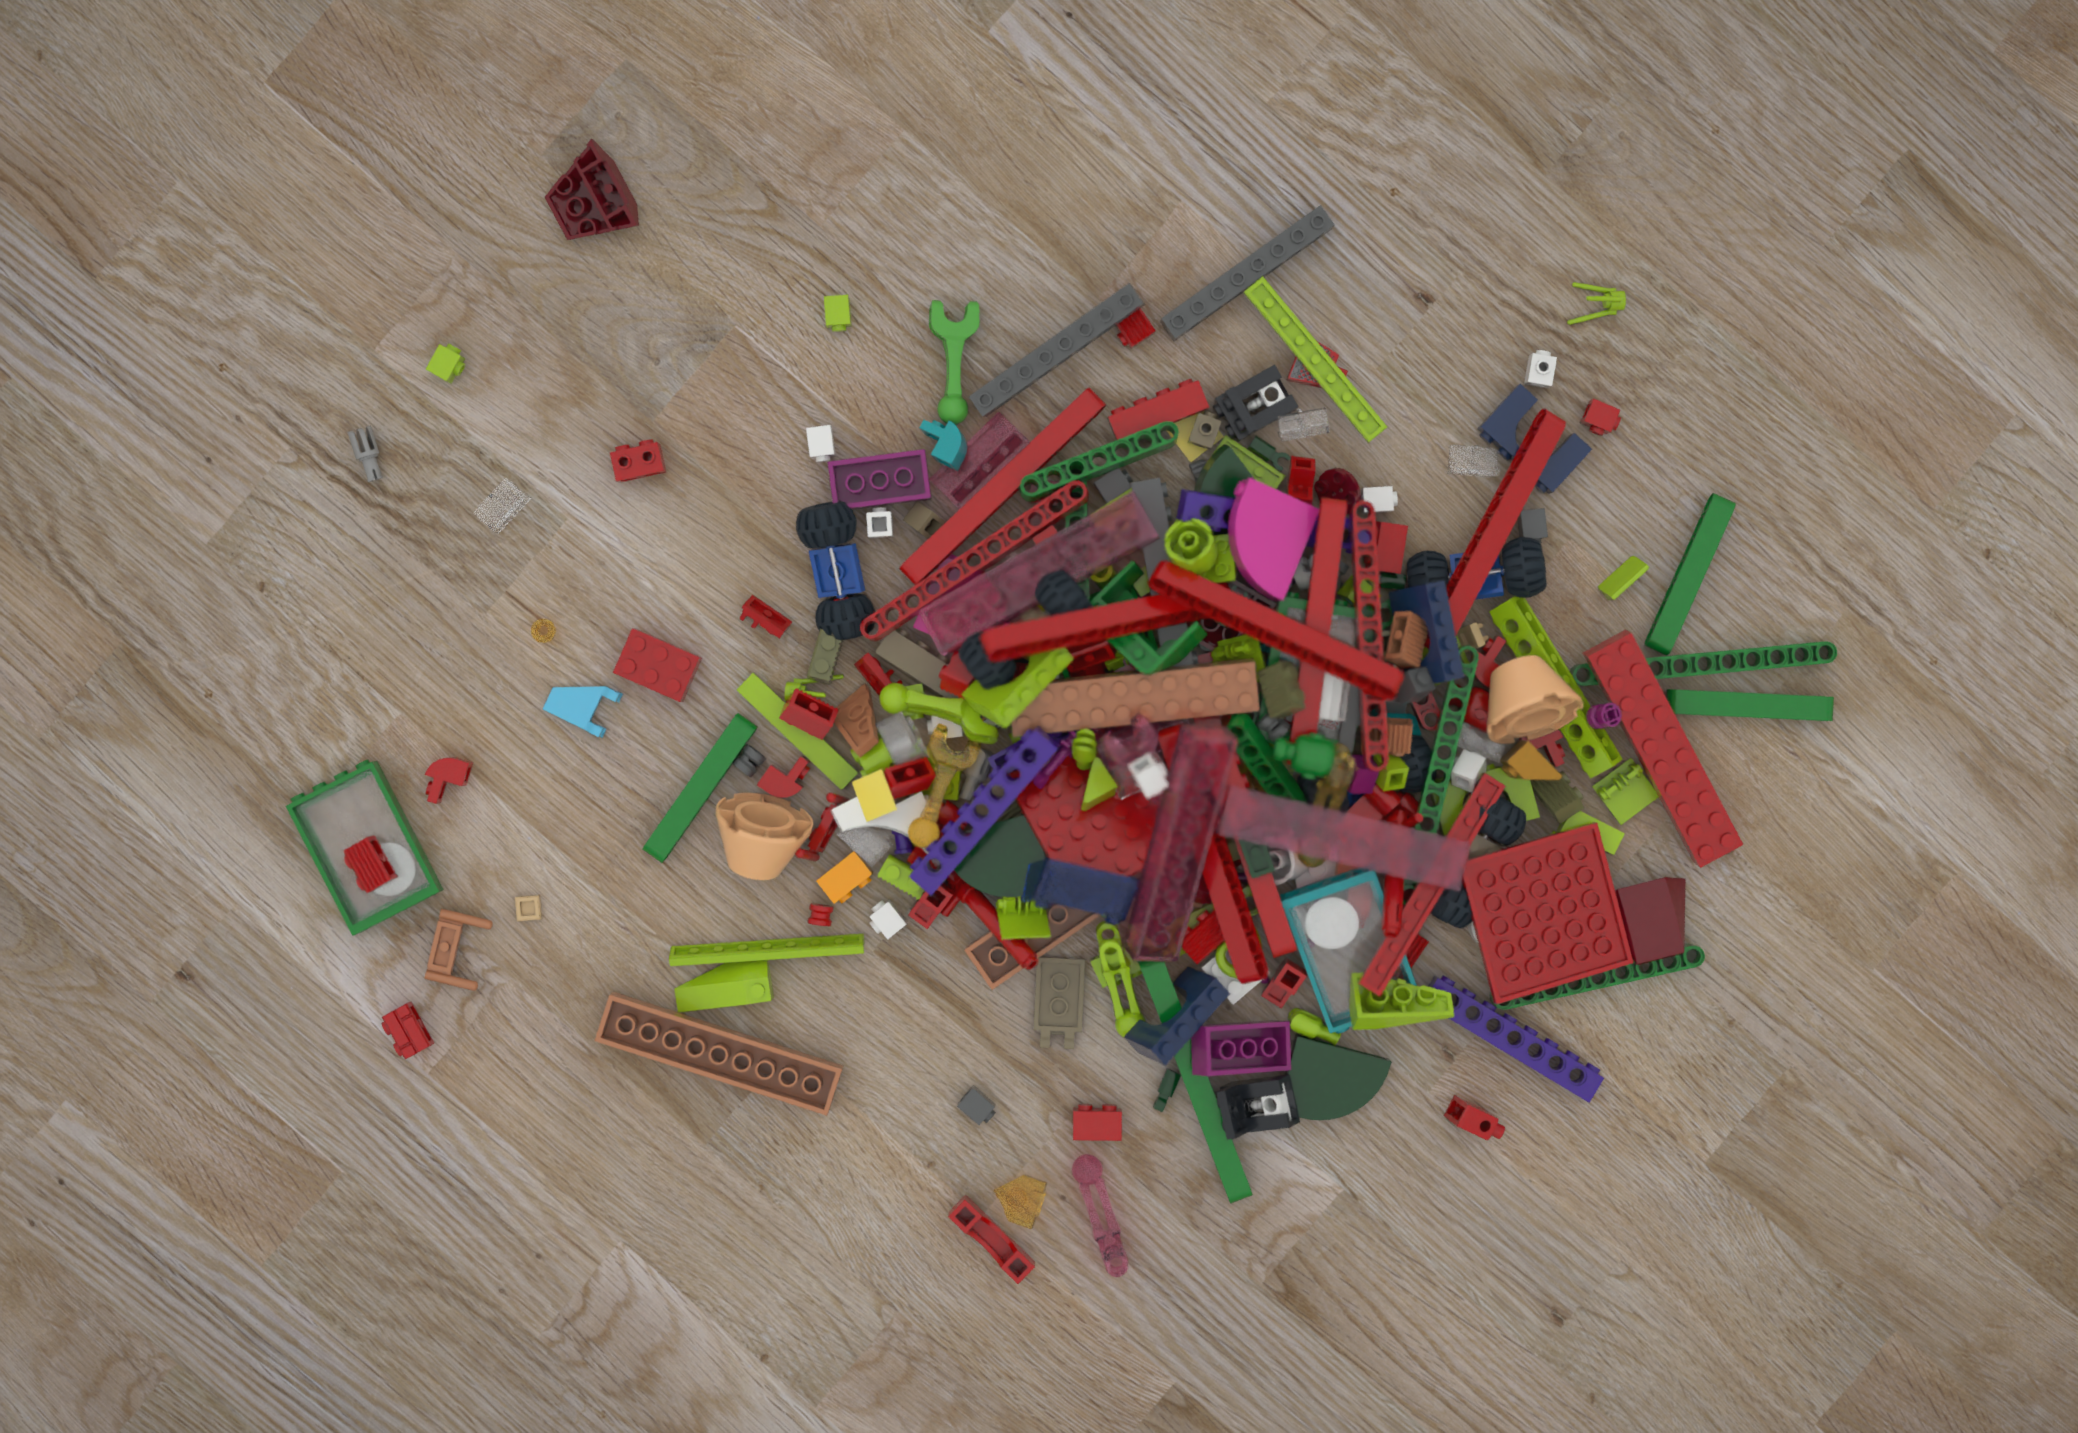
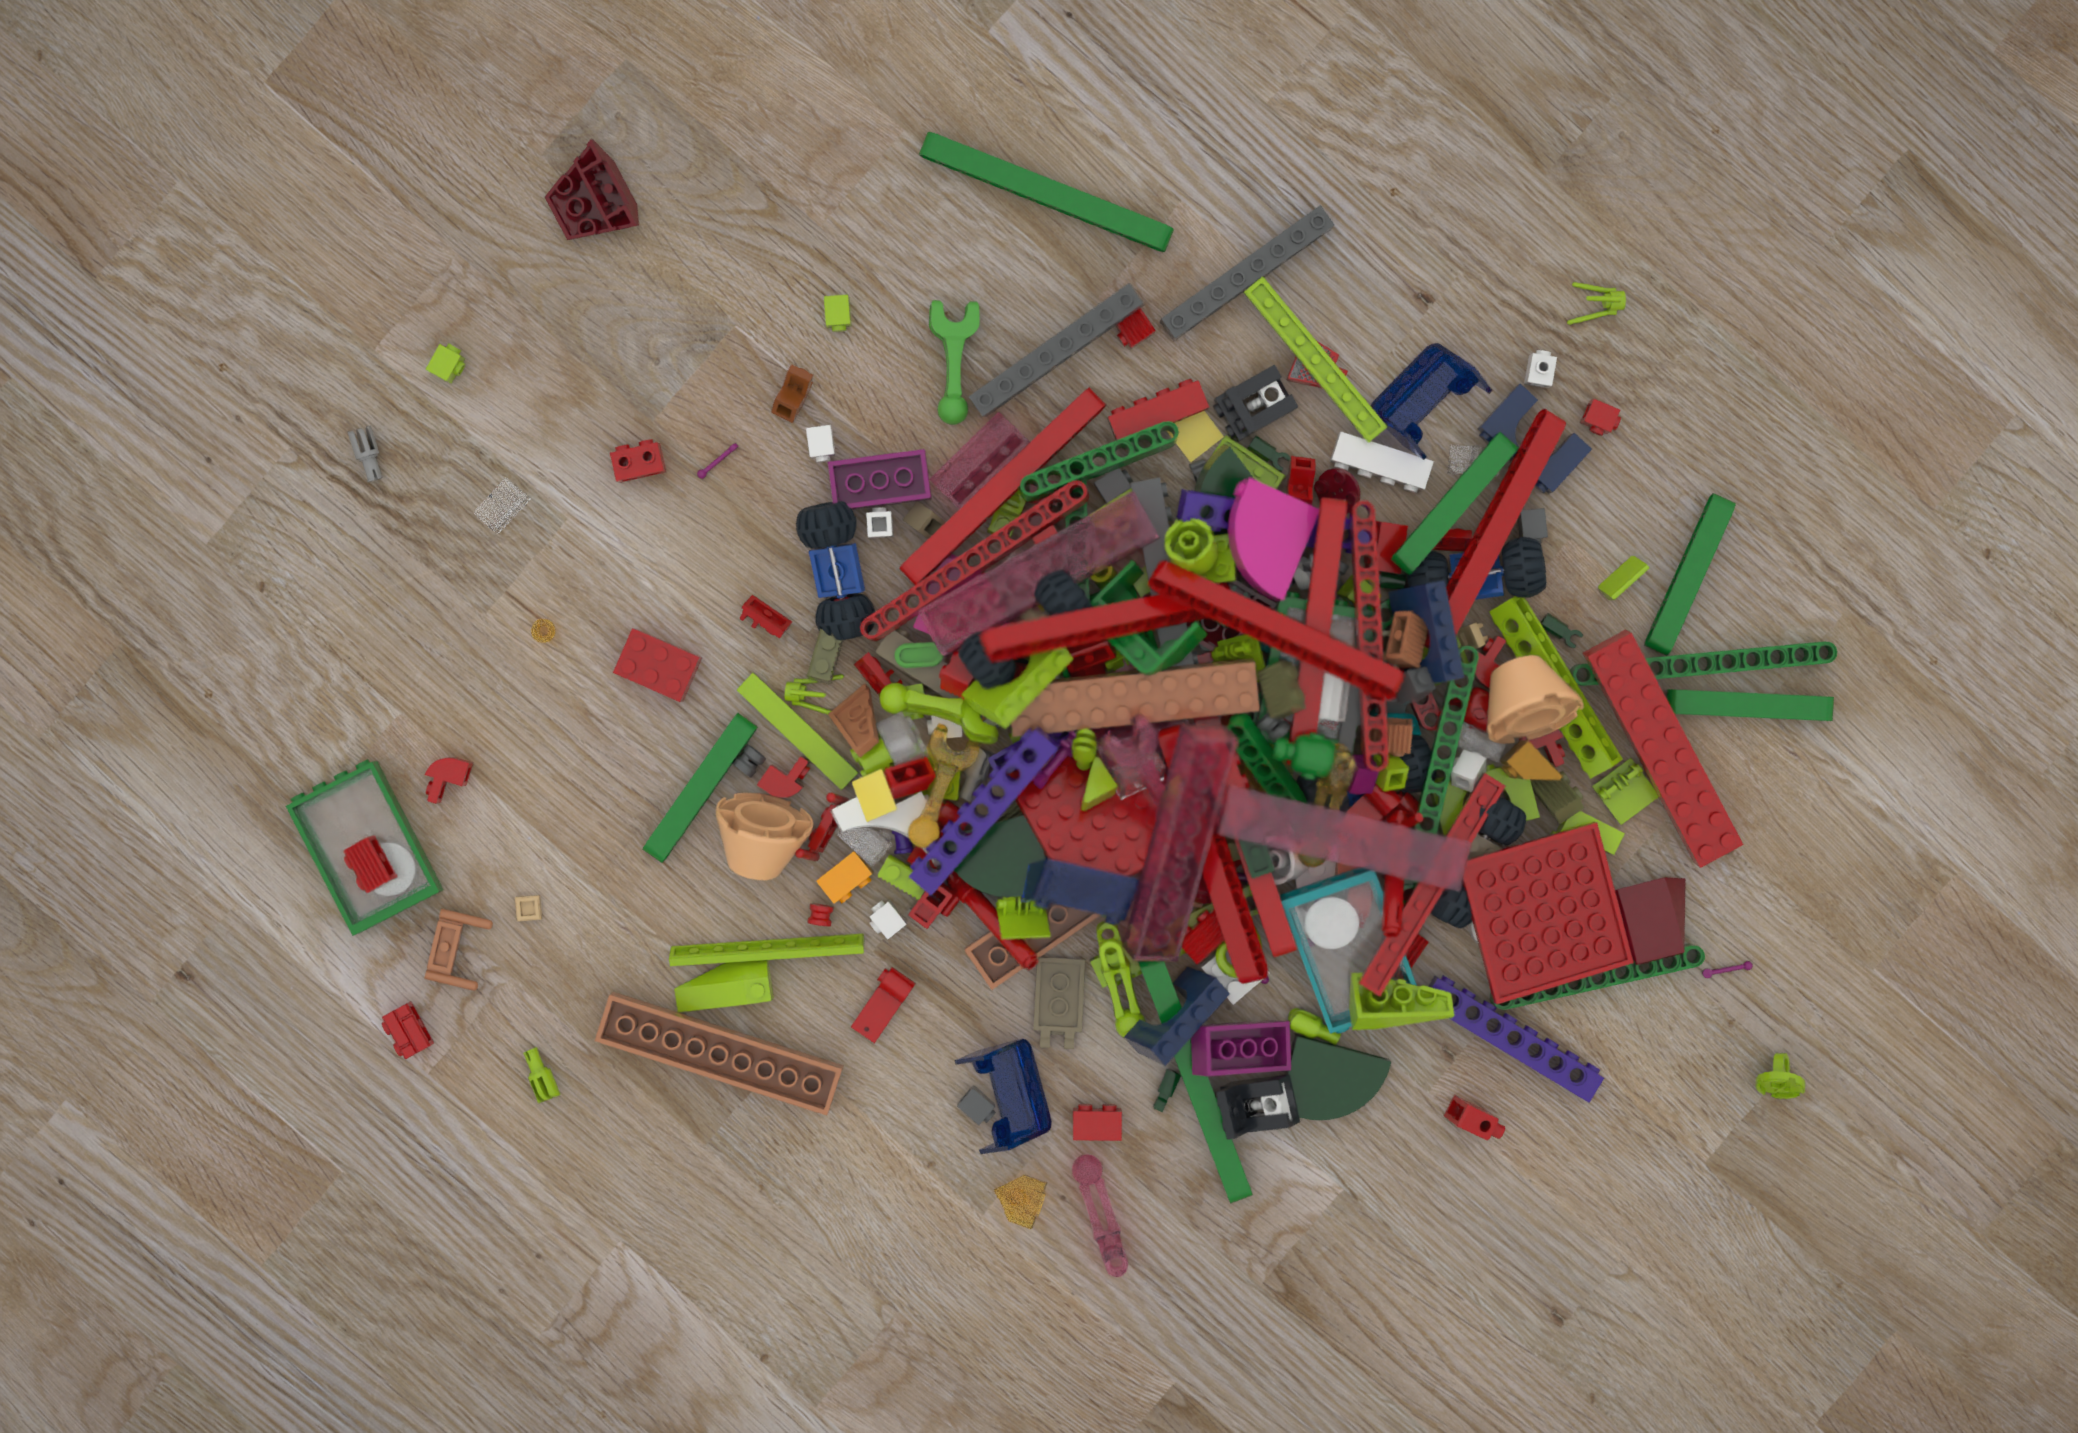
(541, 1077): none -> lime arm
(579, 705): medium azure flag -> none
(703, 472): none -> magenta hinge
(793, 393): none -> dark orange brick
(808, 714): red brick -> none
(883, 1004): none -> red door
(918, 655): none -> bright green tile
(951, 443): teal brick -> none
(986, 1232): red arch -> none
(1007, 513): none -> lime slope
(1017, 1093): none -> clear blue windscreen
(1046, 192): none -> green beam
(1149, 775): white brick -> none
(1205, 430): dark tan brick -> none
(1284, 982): red brick -> none
(1303, 424): clear panel -> none
(1381, 461): none -> white brick
(1381, 498): white brick -> none
(1421, 389): none -> clear blue windscreen
(1454, 503): none -> green beam
(1454, 540): none -> red plate
(1559, 629): none -> dark green bar
(1603, 715): magenta wheel -> none
(1707, 973): none -> magenta hinge
(1780, 1081): none -> lime tile

